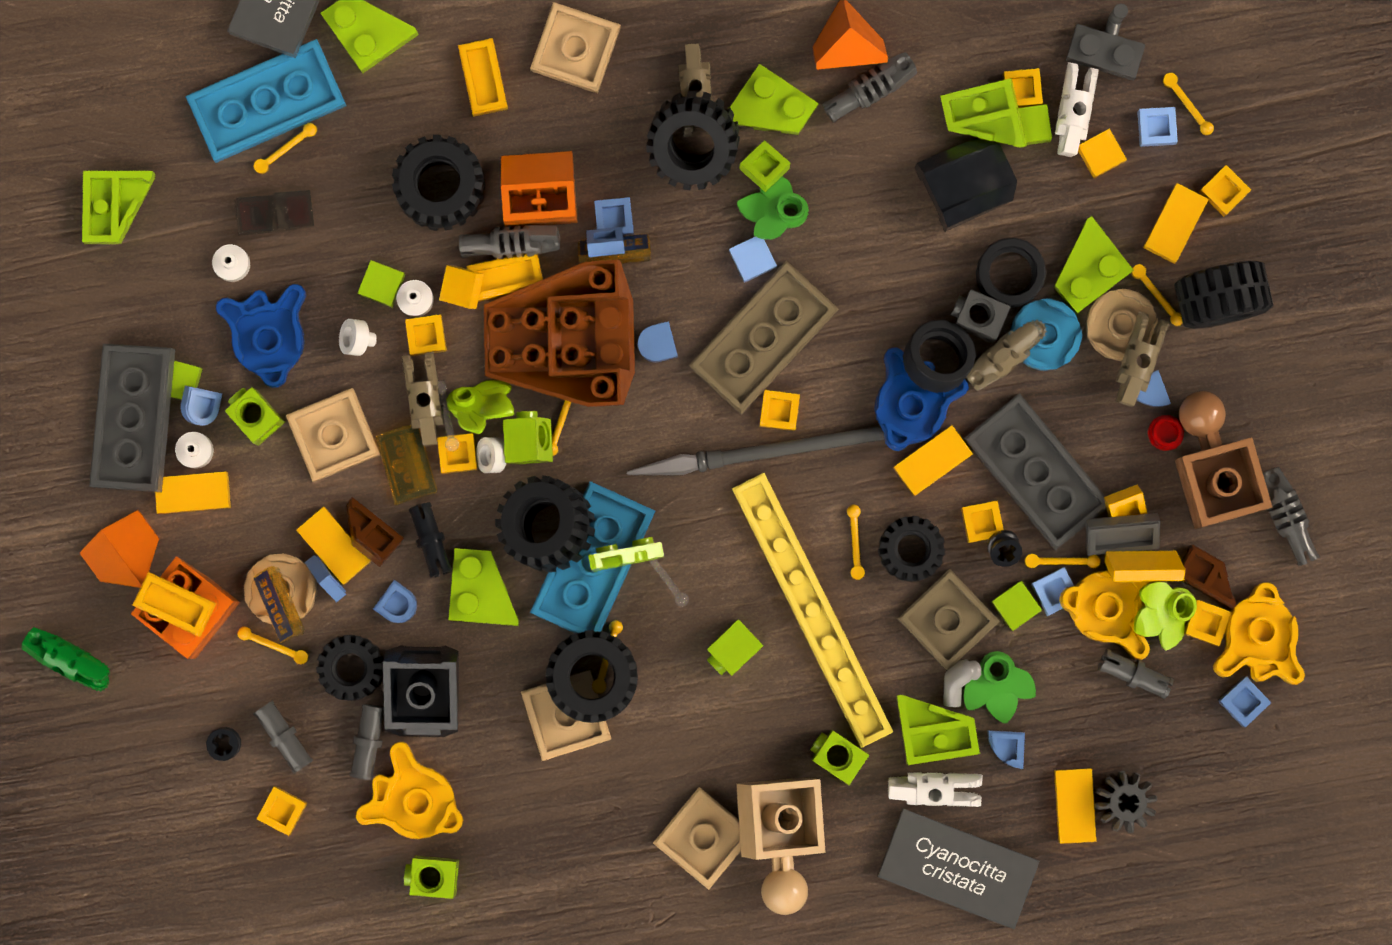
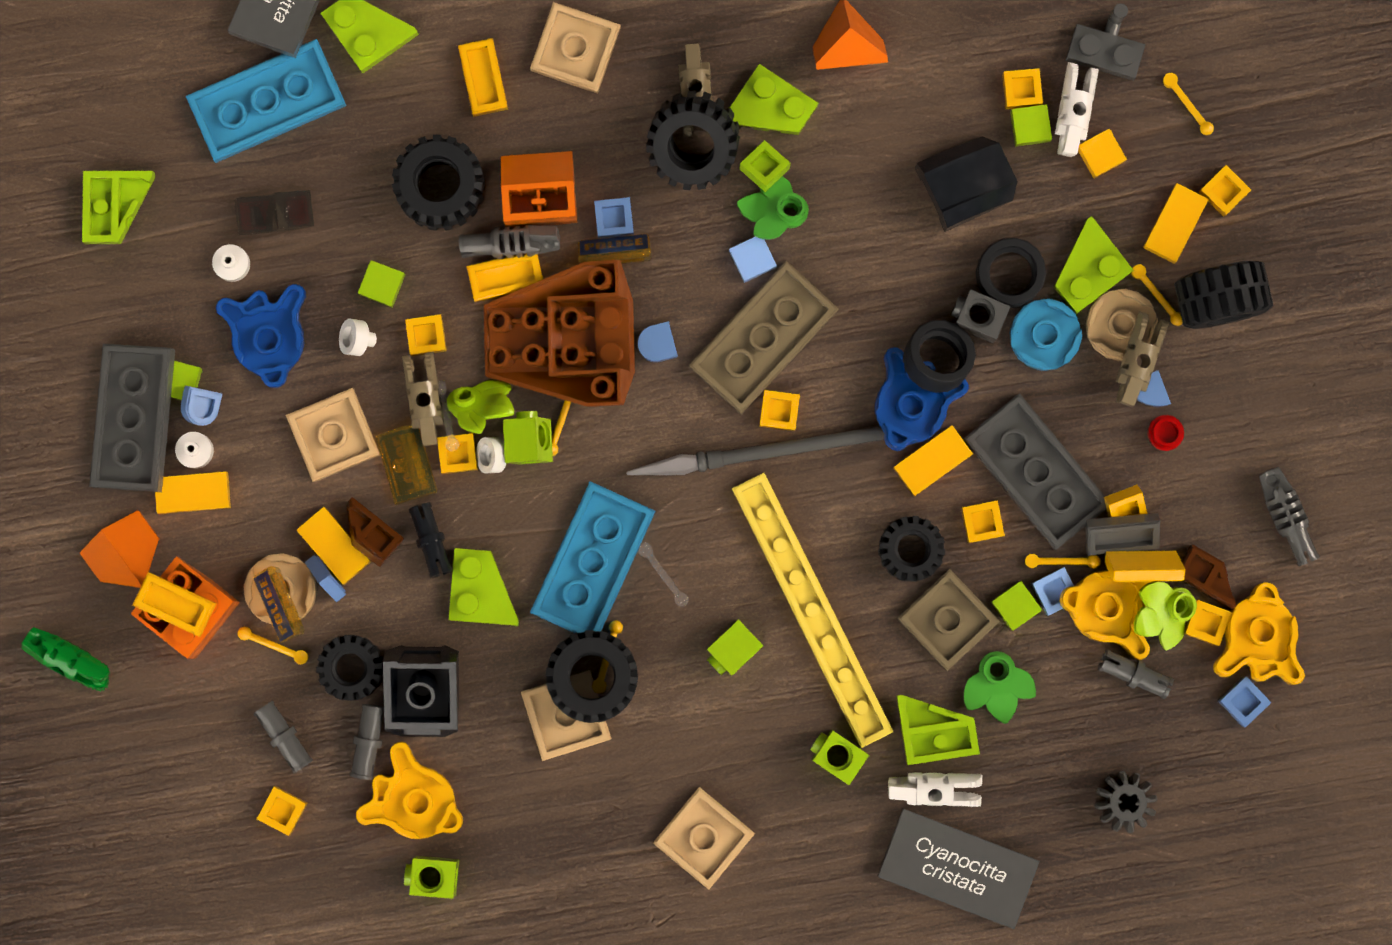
(212, 746): black bush -> none
(262, 166): yellow hinge -> none
(265, 426): lime brick -> none
(397, 603): medium blue tile -> none
(421, 304): white tile -> none
(461, 287): yellow tile -> none
(519, 515): black tyre -> none
(605, 242): medium blue tile -> none
(610, 557): lime wing -> none
(766, 837): tan brick -> none
(857, 572): yellow hinge -> none
(871, 86): dark grey hinge -> none
(956, 678): light grey arm -> none
(986, 113): lime wing -> none
(1003, 558): black bush -> none
(1006, 354): dark tan hinge -> none
(1008, 746): medium blue tile -> none
(1075, 805): yellow tile -> none
(1157, 126): light blue tile -> none
(1203, 416): medium nougat brick -> none

